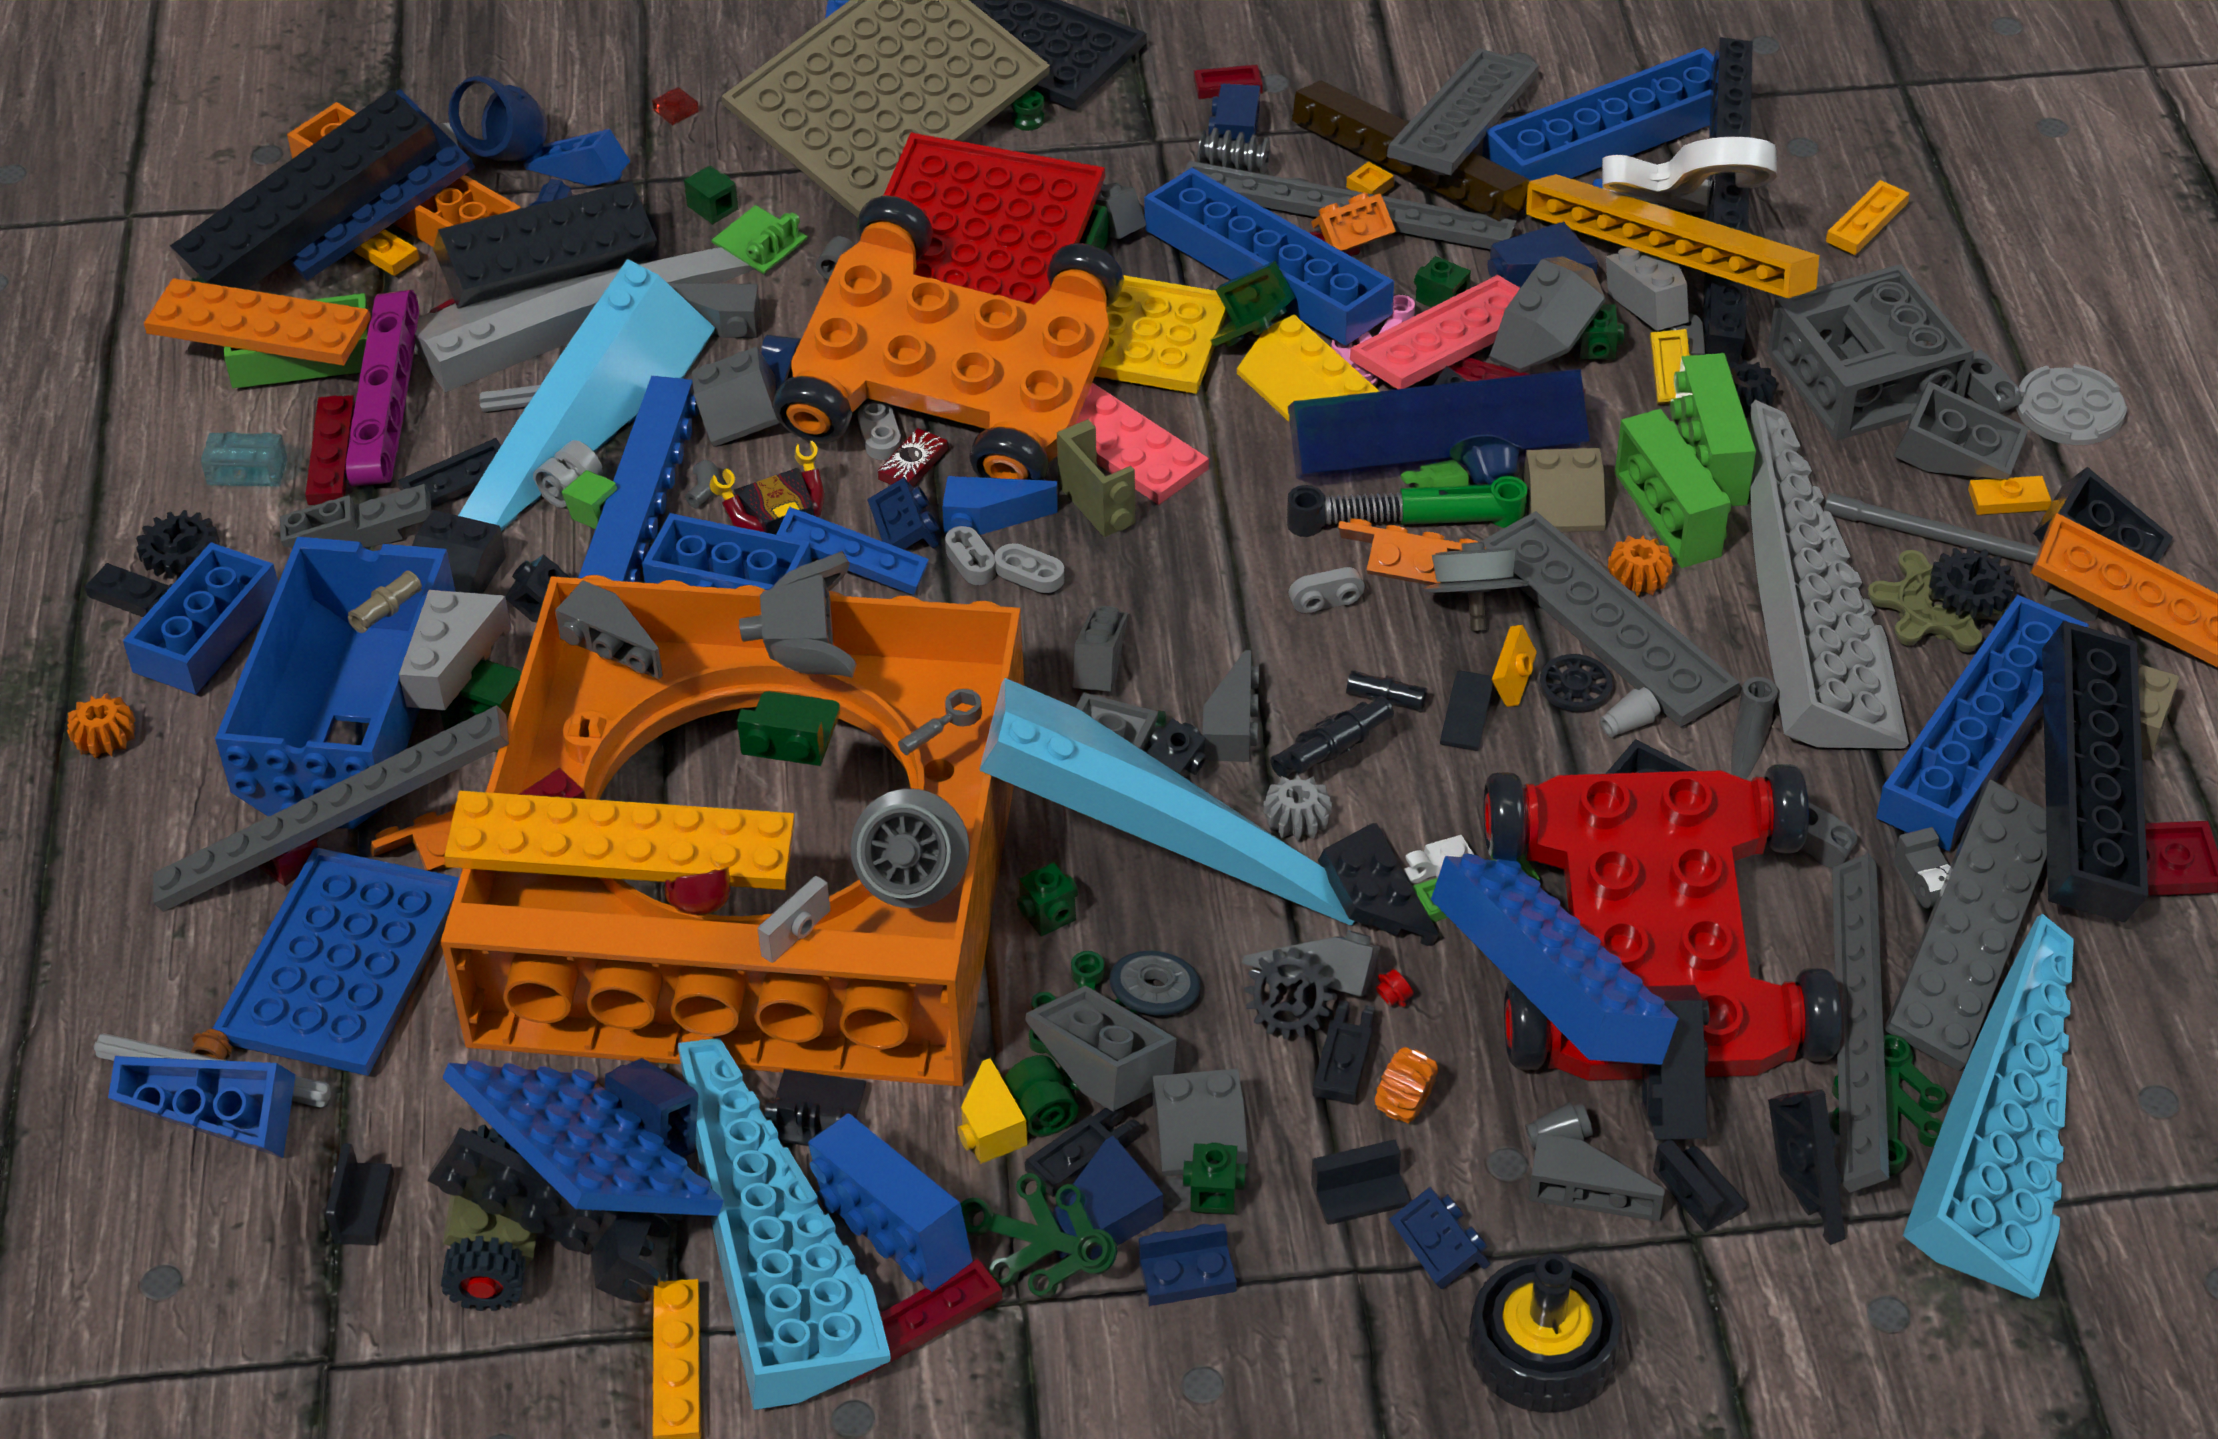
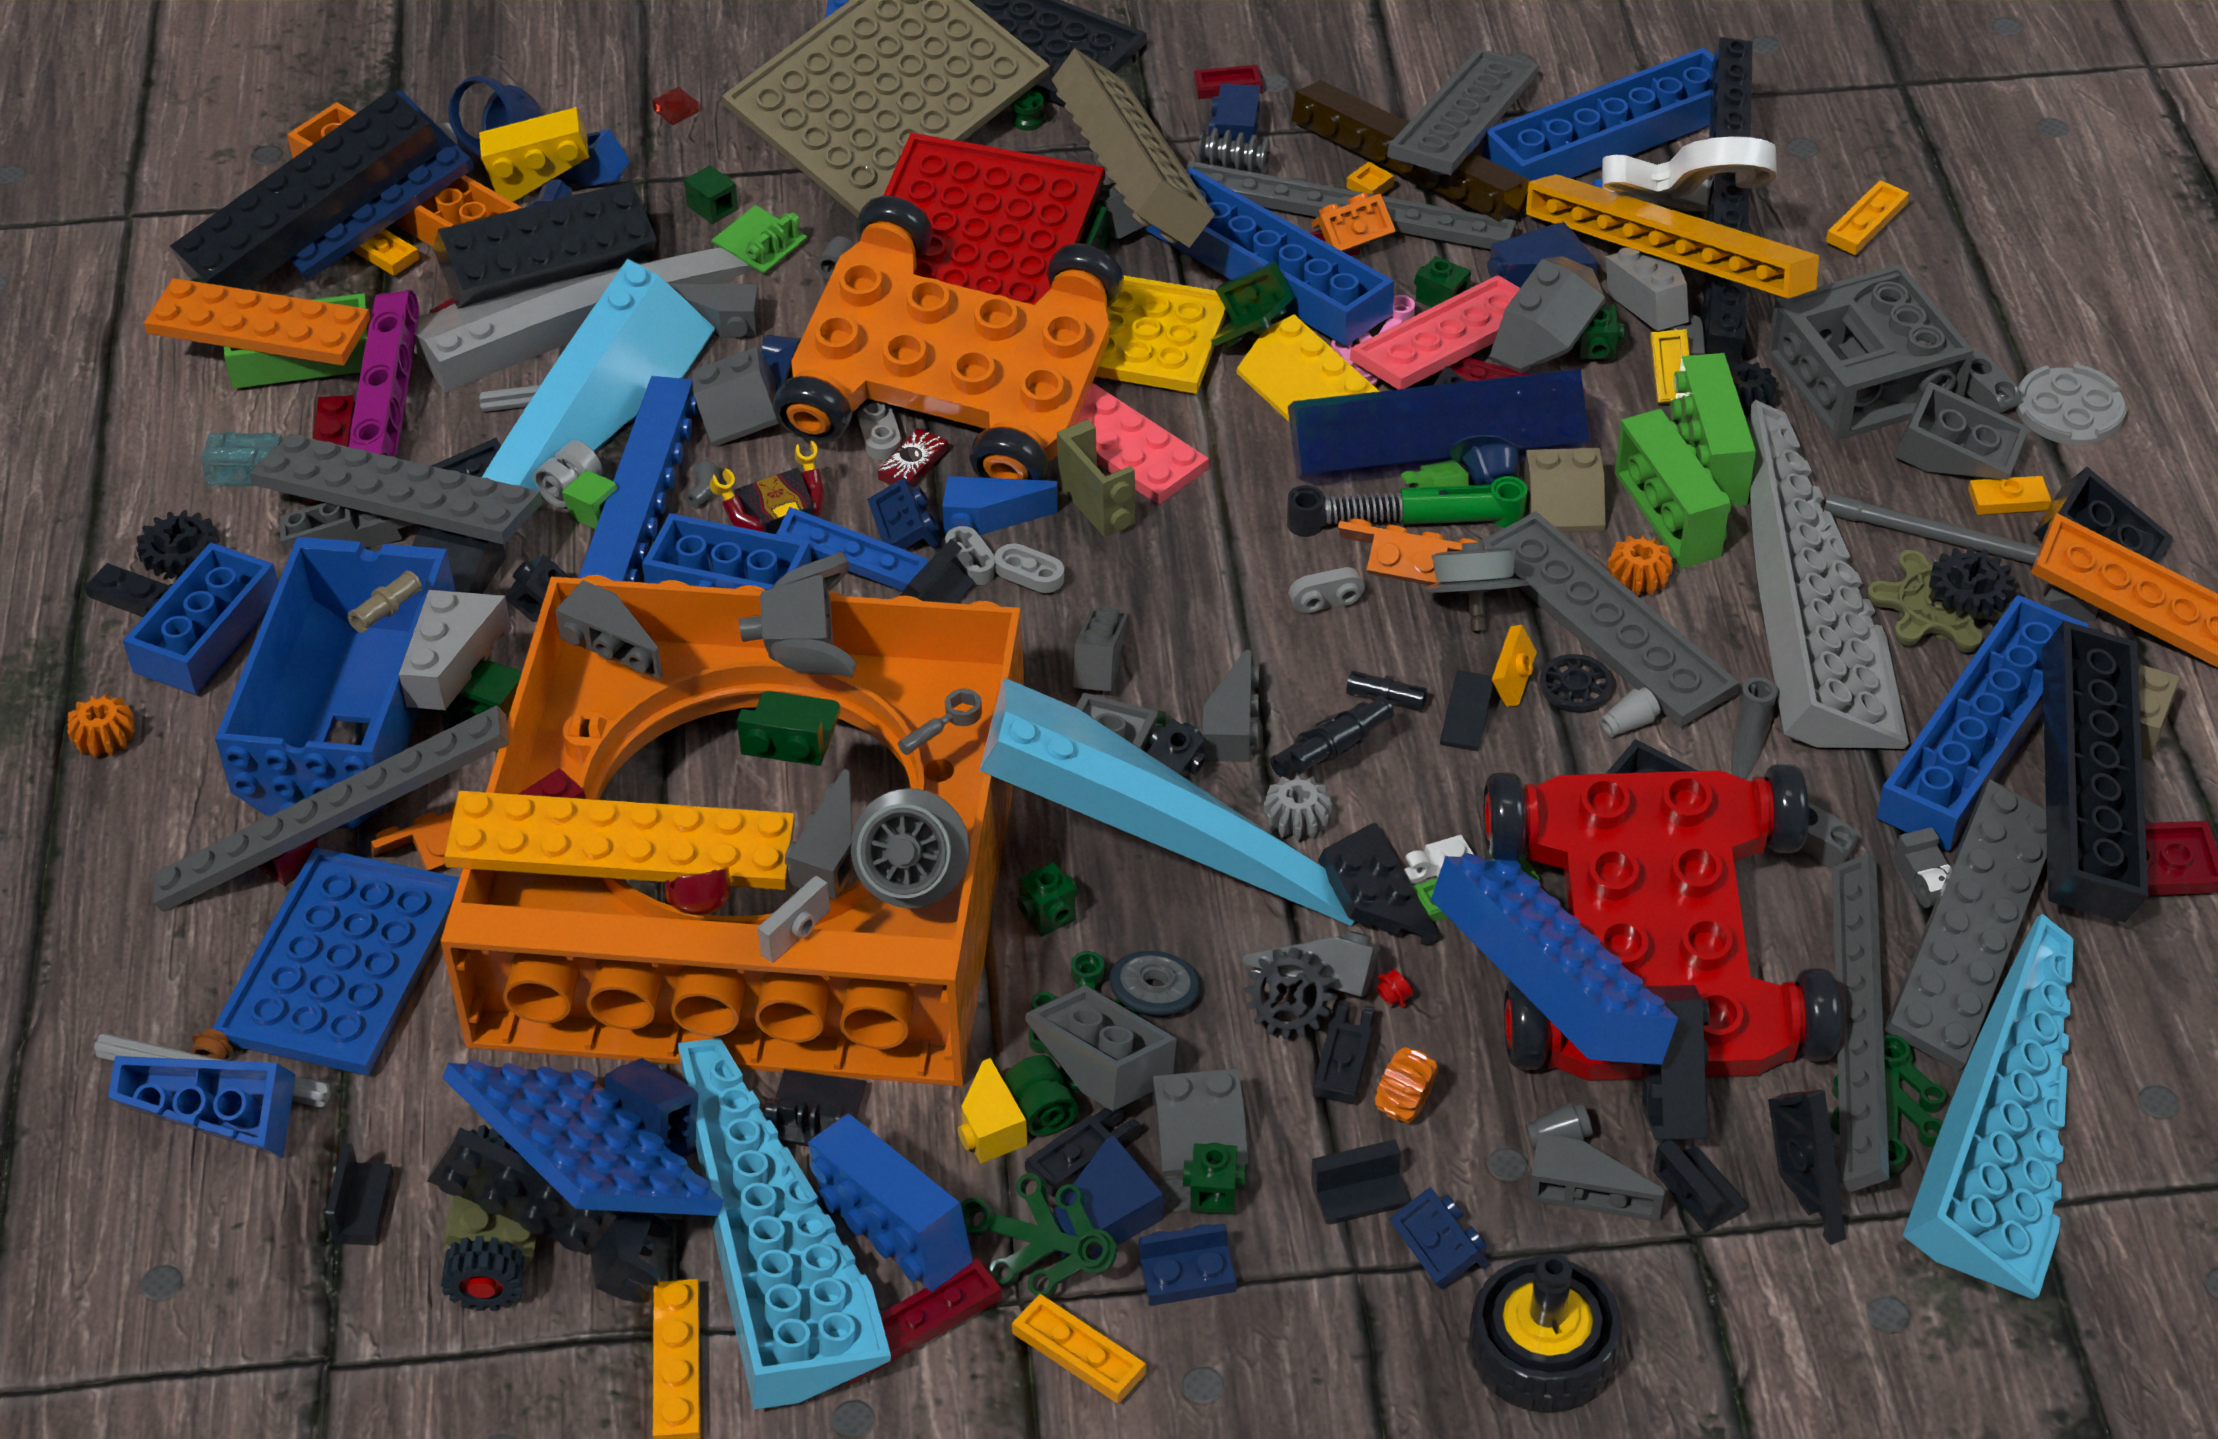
(396, 488): none -> dark grey plate
(533, 151): none -> yellow wedge
(826, 841): none -> dark grey slope
(940, 578): none -> black panel
(1079, 1348): none -> light orange plate
(1132, 150): none -> dark tan brick

